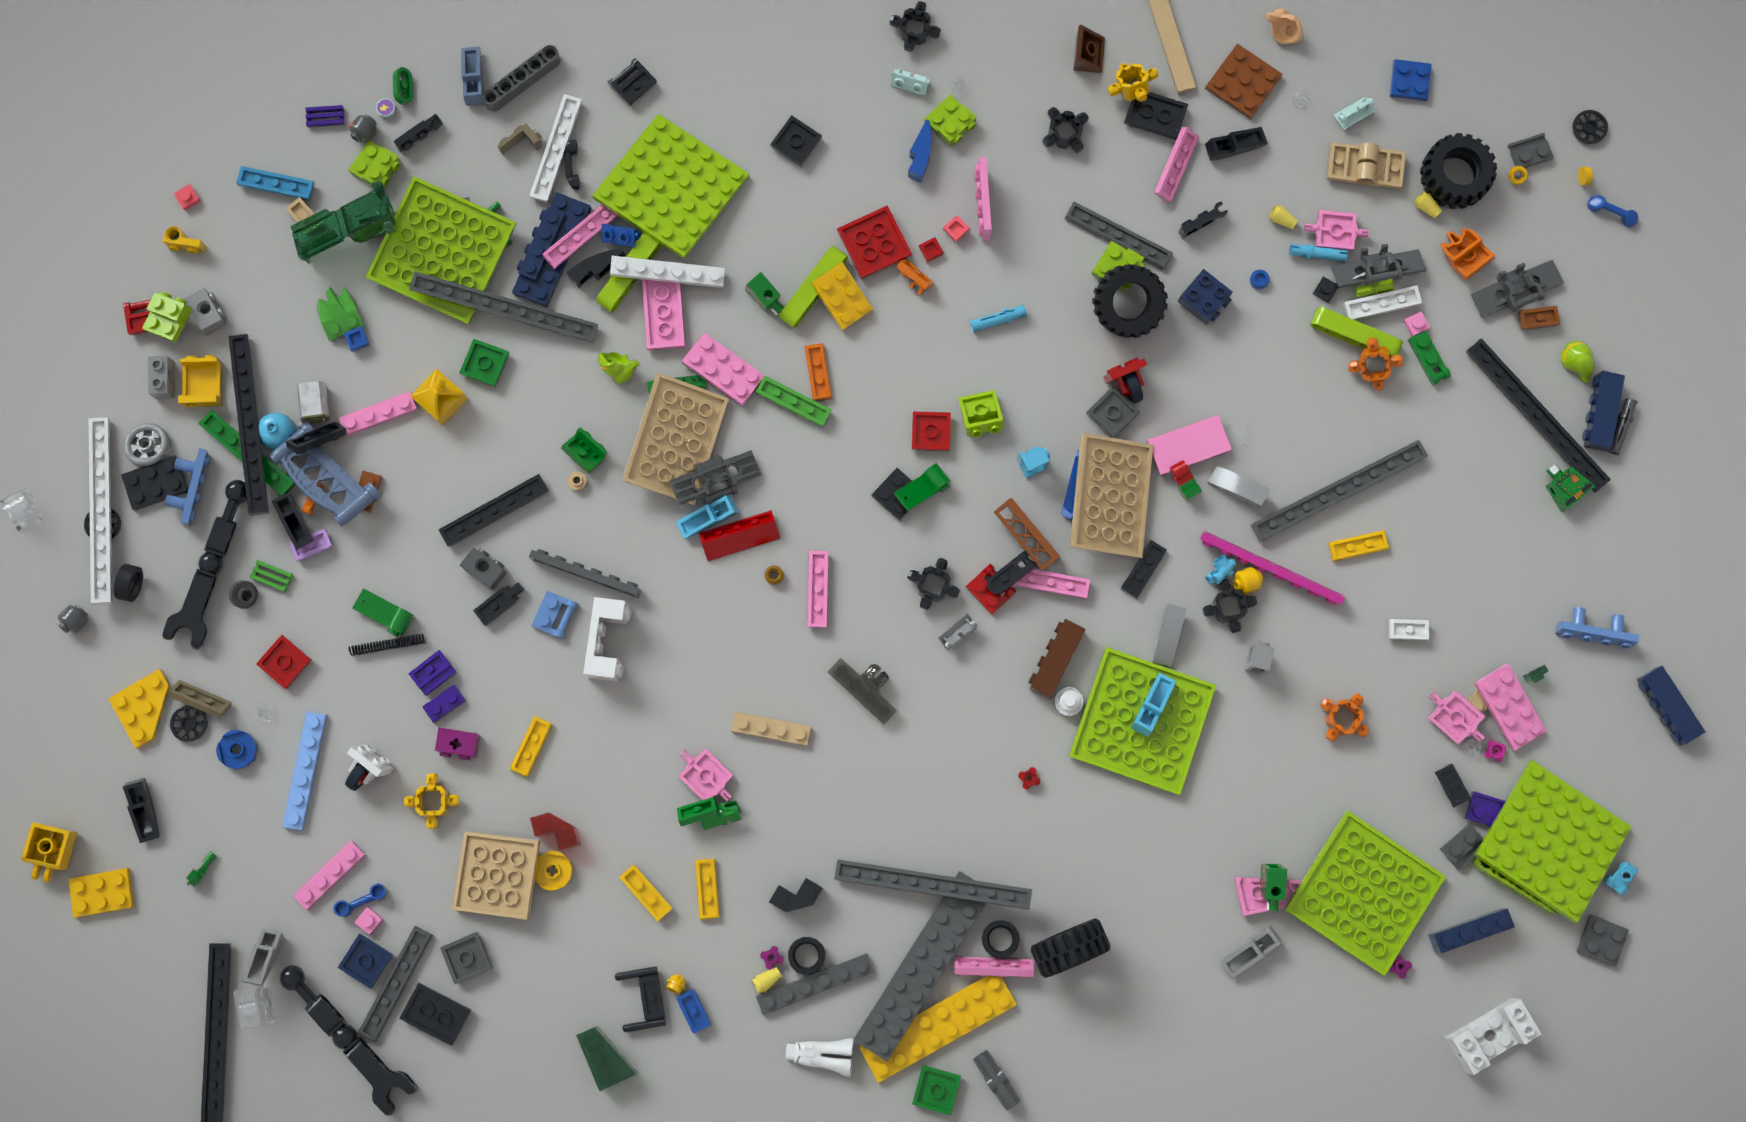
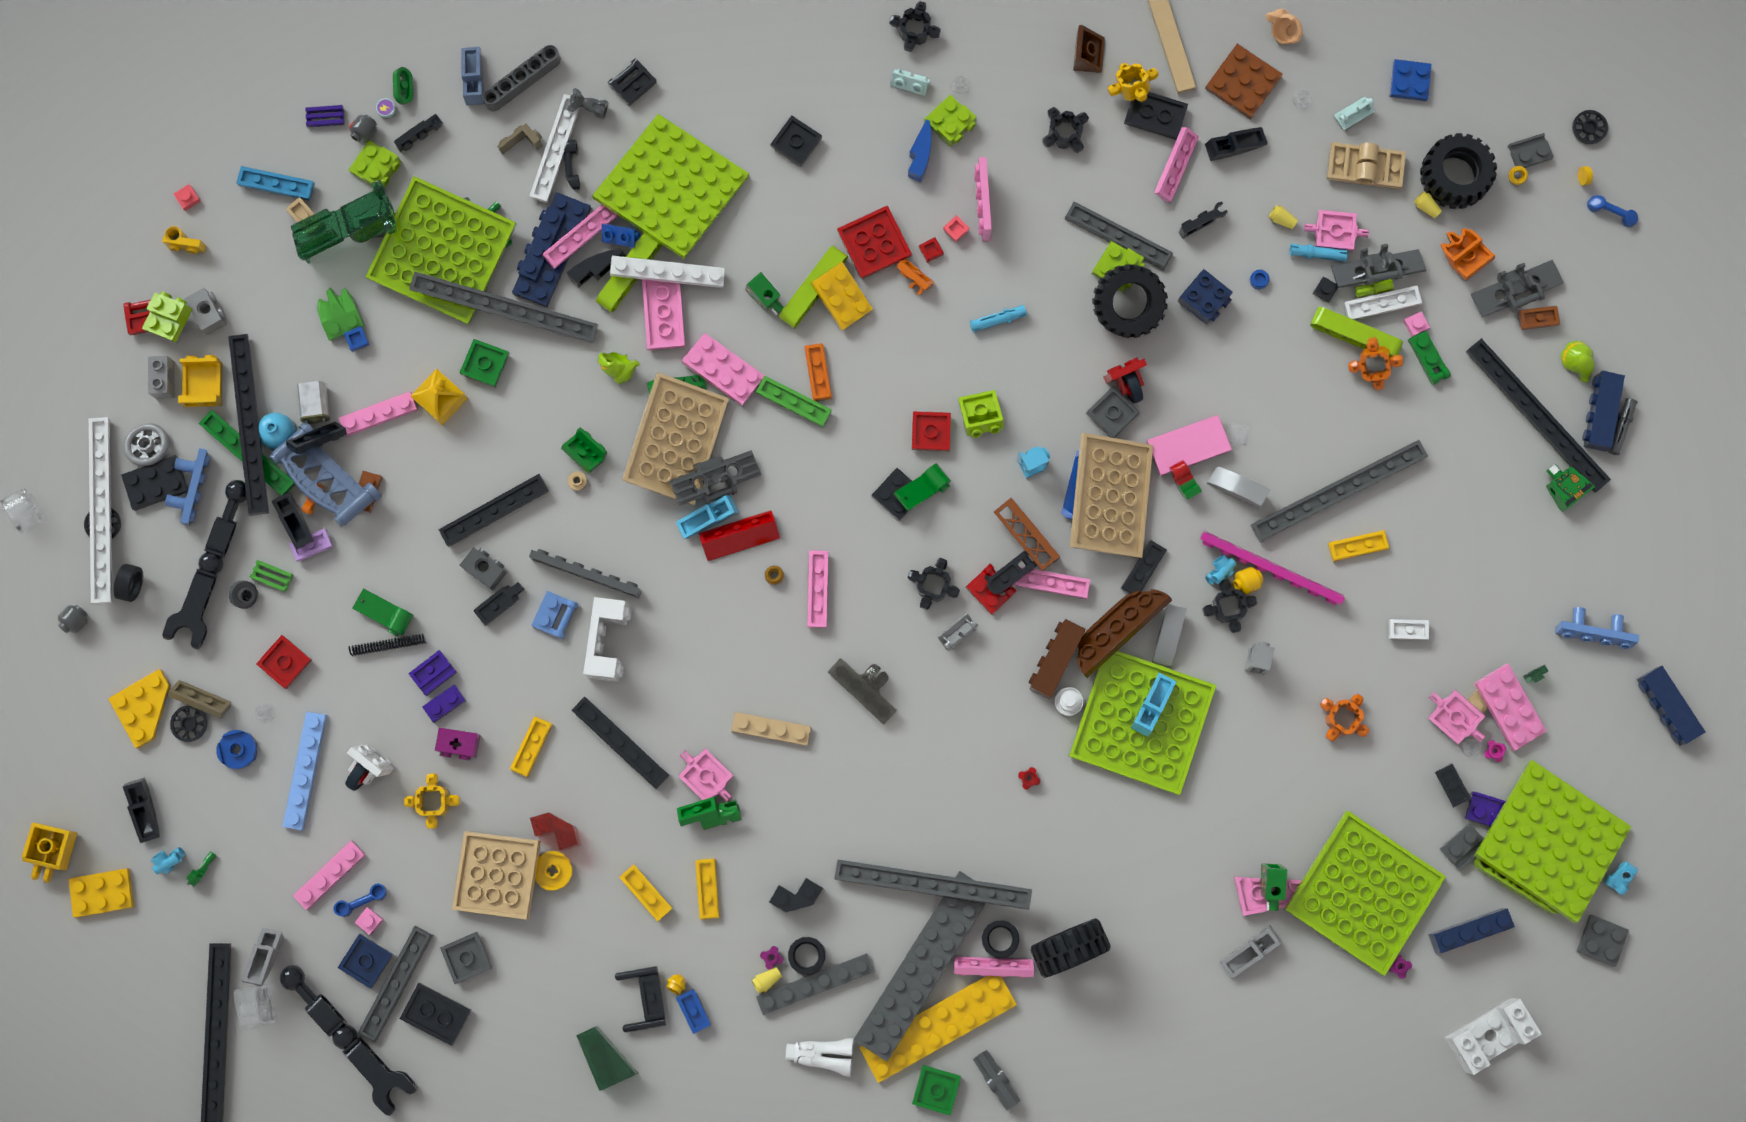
(164, 862): none -> medium azure plate
(598, 107): none -> dark grey animal
(620, 742): none -> black plate
(1118, 627): none -> reddish brown plate

